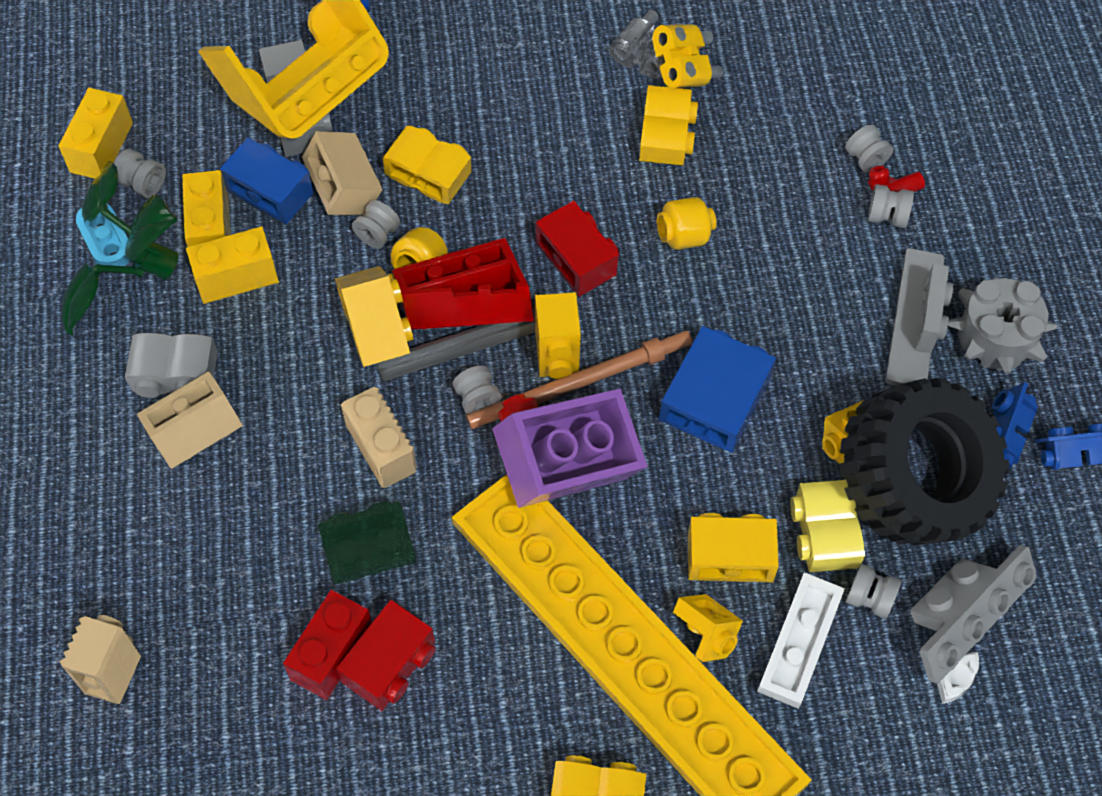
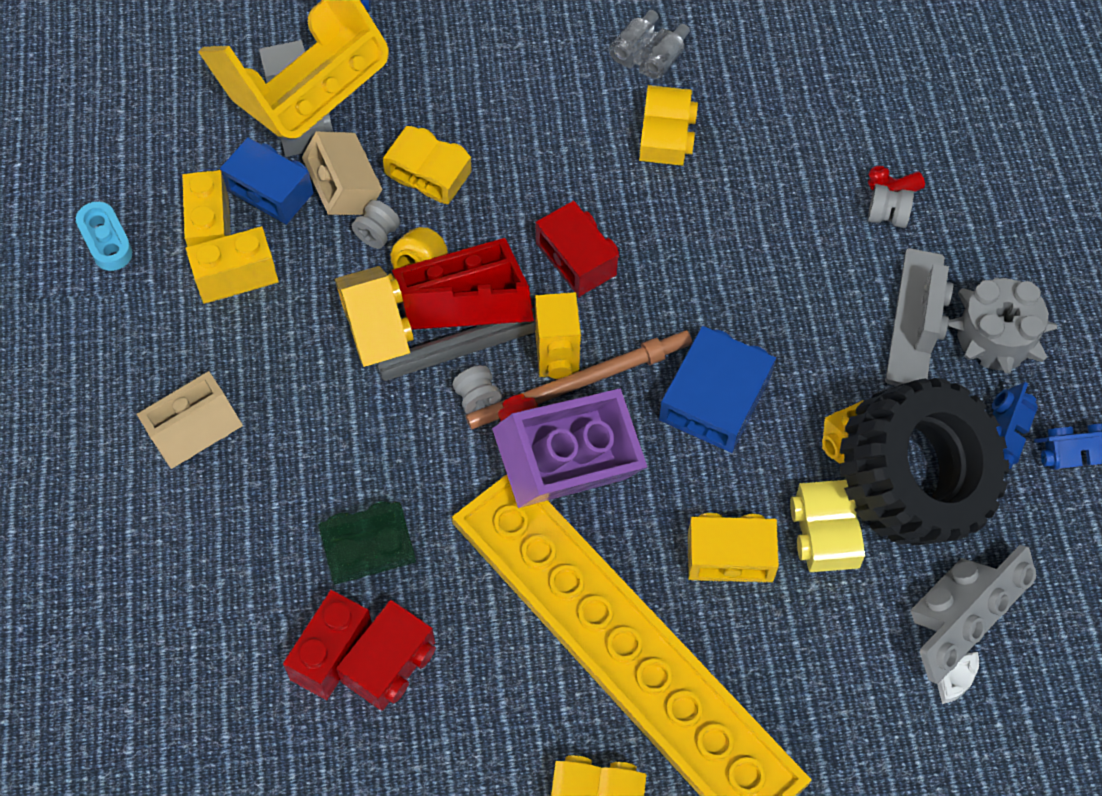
(95, 132): yellow brick -> none
(101, 658): tan brick -> none
(141, 174): light grey wheel -> none
(141, 246): dark green plant -> none
(167, 362): light grey brick -> none
(379, 437): tan brick -> none
(683, 62): yellow piece -> none
(685, 223): yellow head -> none
(711, 621): yellow bracket -> none
(801, 640): white plate -> none
(869, 148): light grey wheel -> none
(882, 595): light grey wheel -> none

